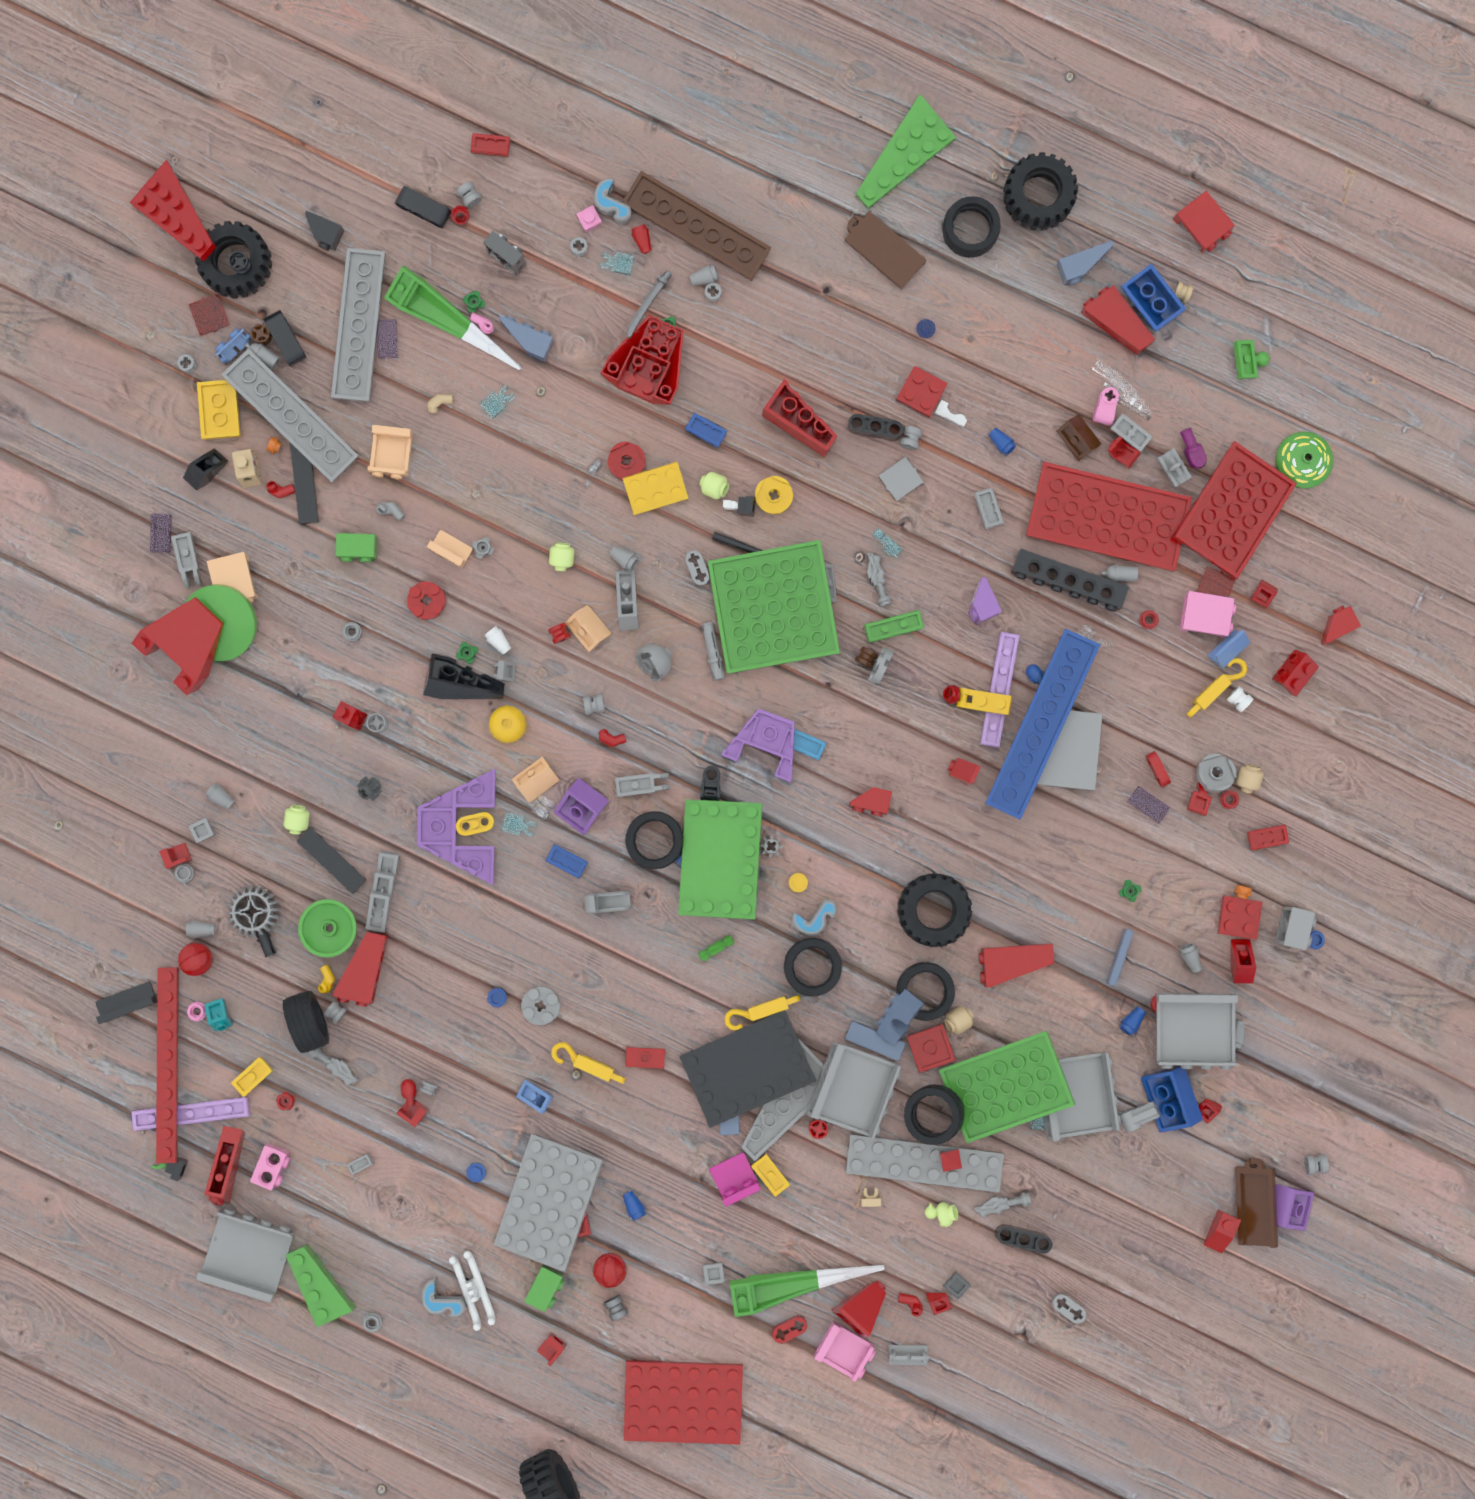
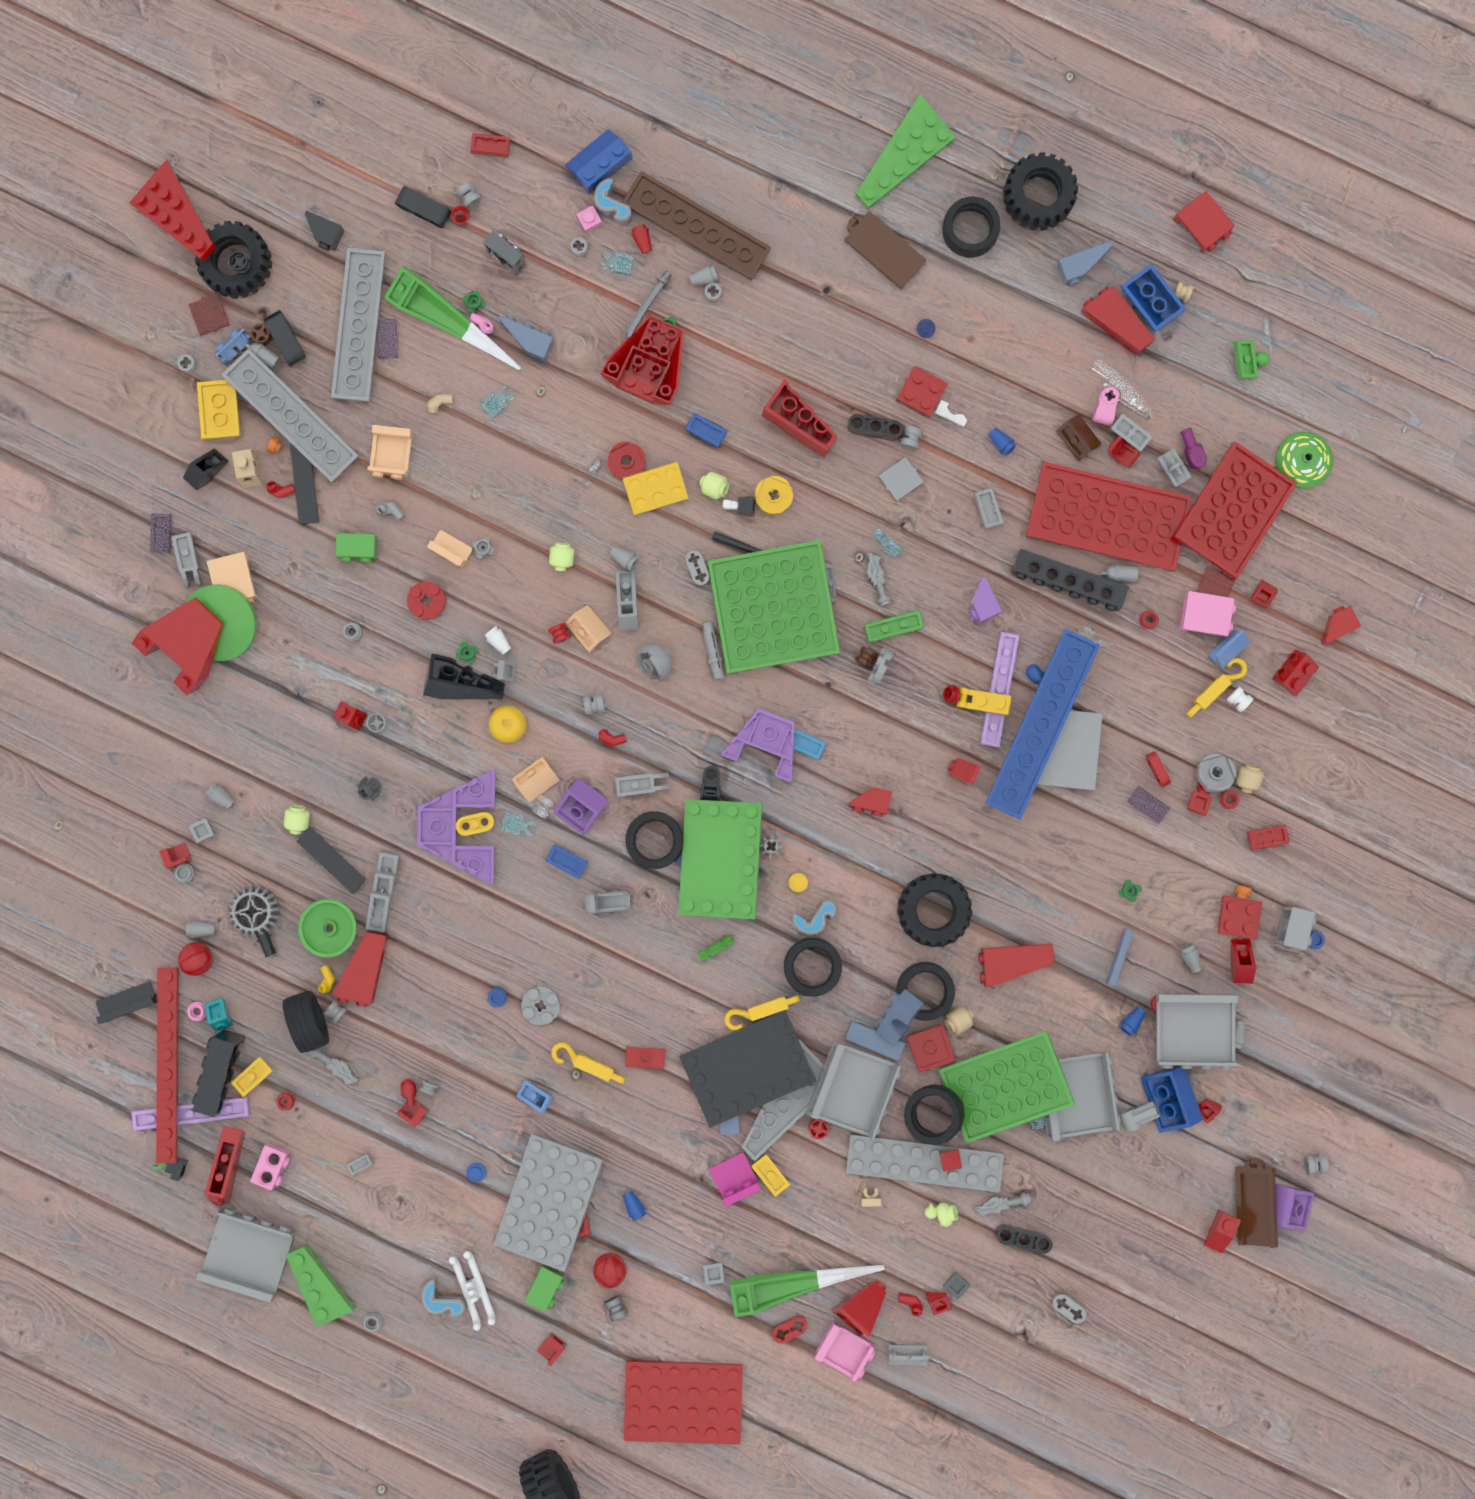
(216, 1072): none -> black wedge
(599, 160): none -> blue slope

